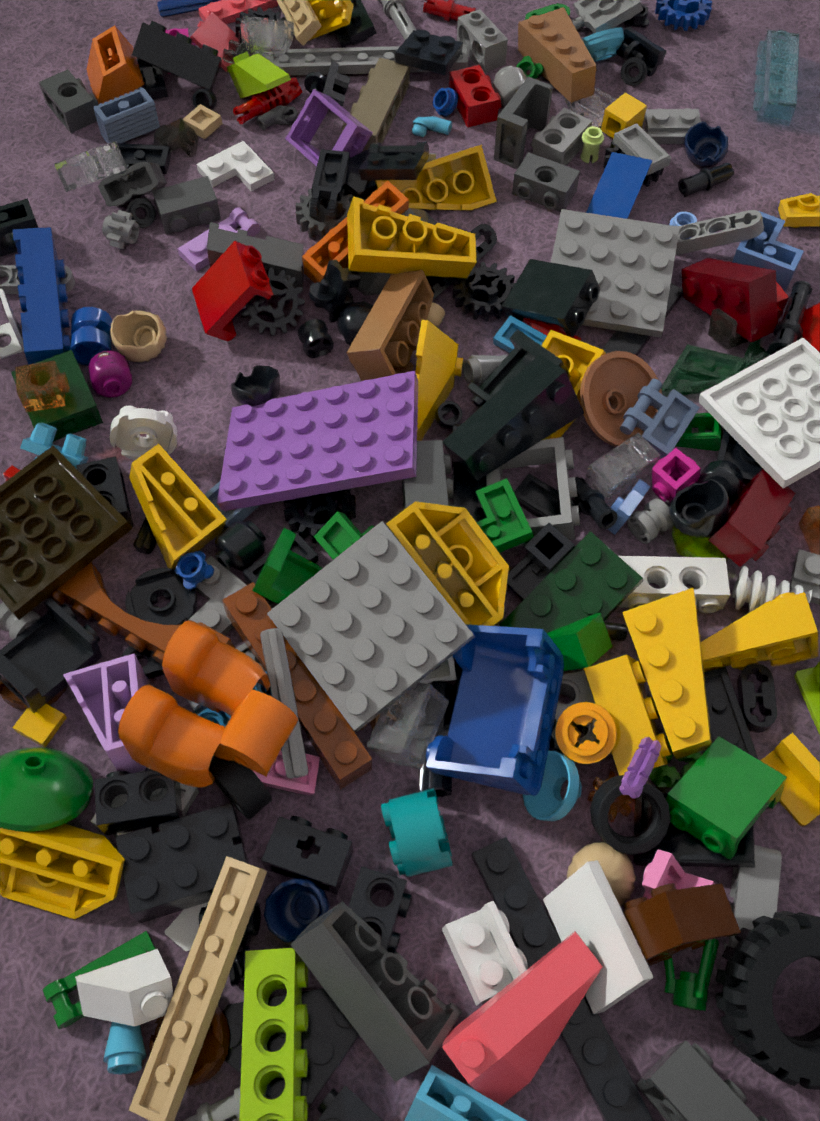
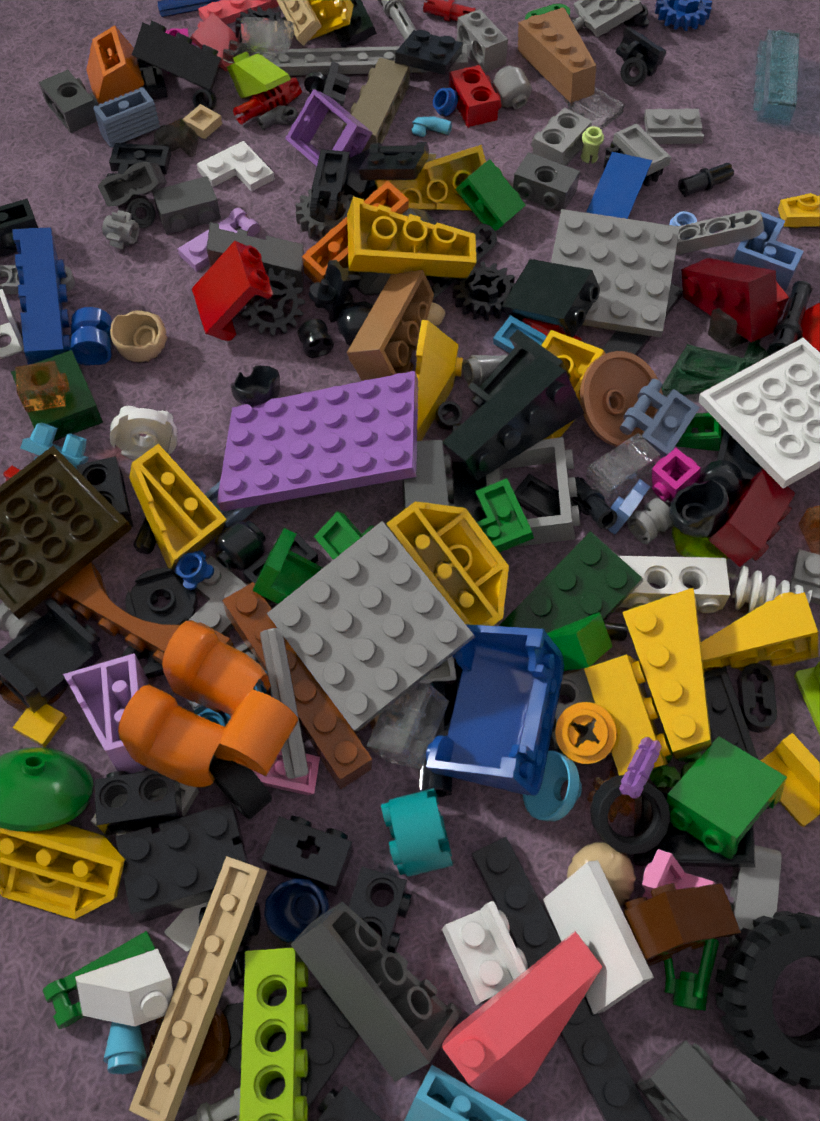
(90, 166): clear brick -> none
(110, 371): magenta head -> none
(317, 511): black gear -> none
(490, 196): none -> green brick
(525, 110): dark grey panel -> none
(527, 64): green plate -> none
(541, 557): black brick -> none
(604, 43): medium azure piece -> none
(623, 114): yellow brick -> none
(705, 144): dark blue hair -> none

